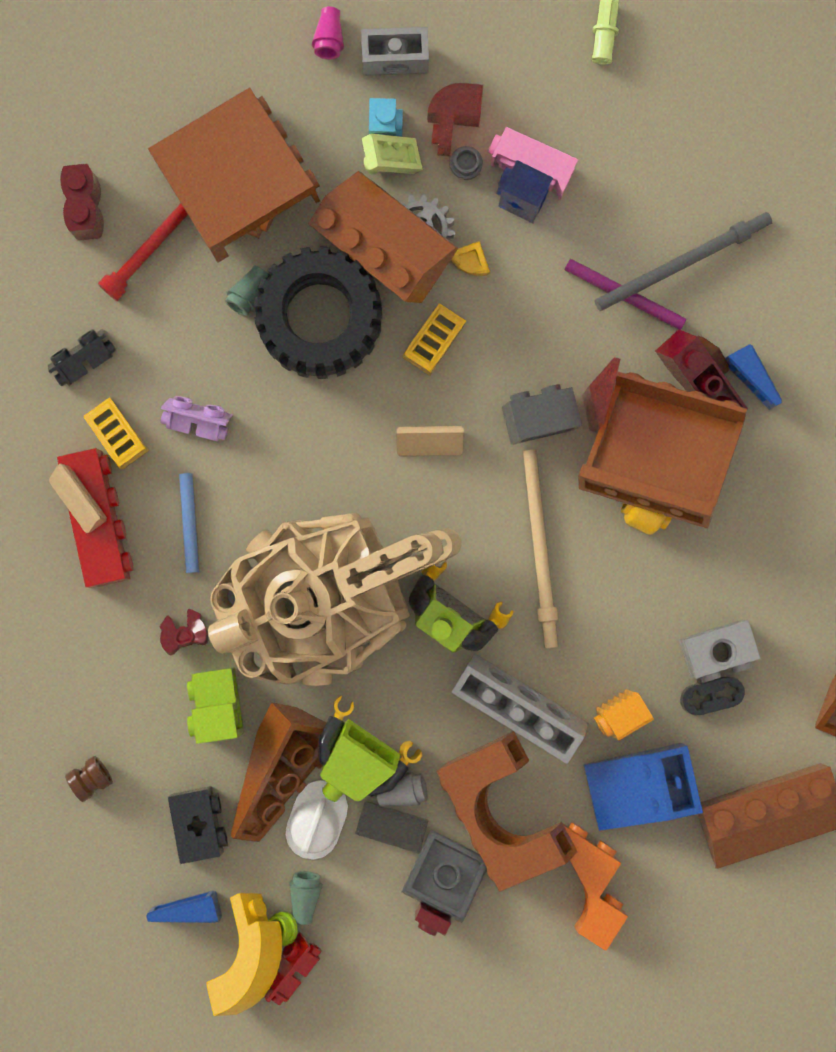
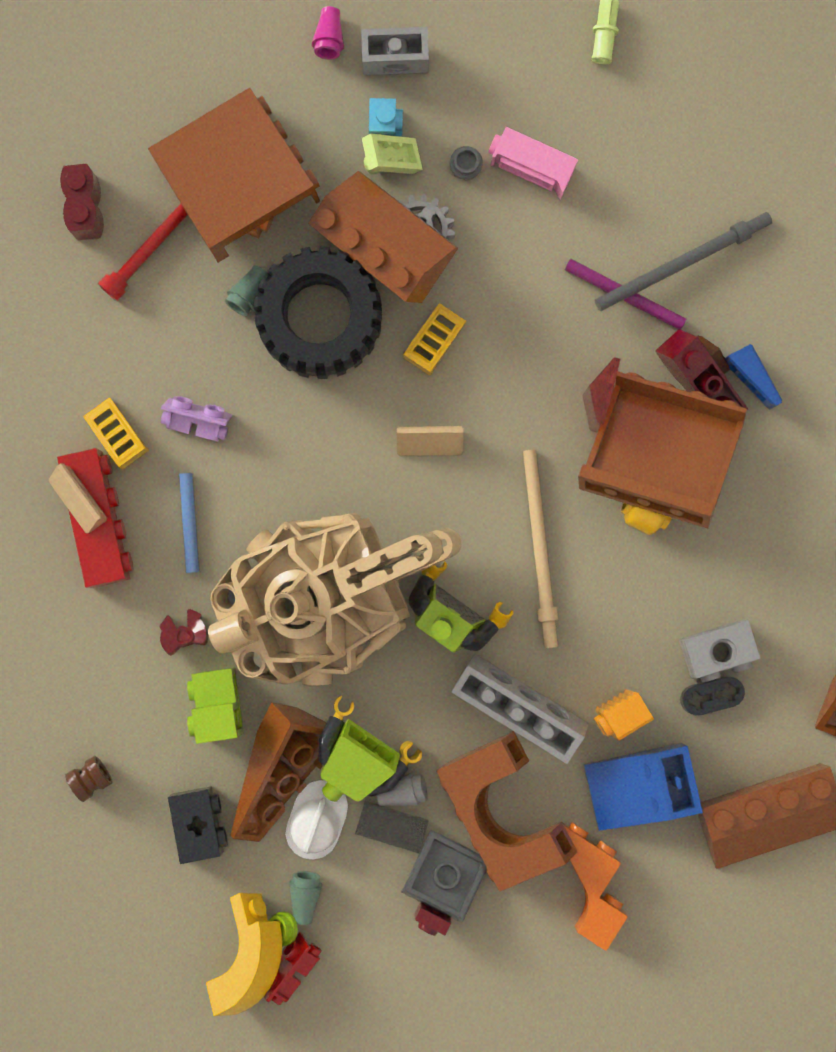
(69, 362): black hinge -> none
(193, 909): blue slope -> none
(453, 106): clear red brick -> none
(471, 260): yellow tile -> none
(523, 190): clear blue brick -> none
(541, 414): dark grey brick -> none

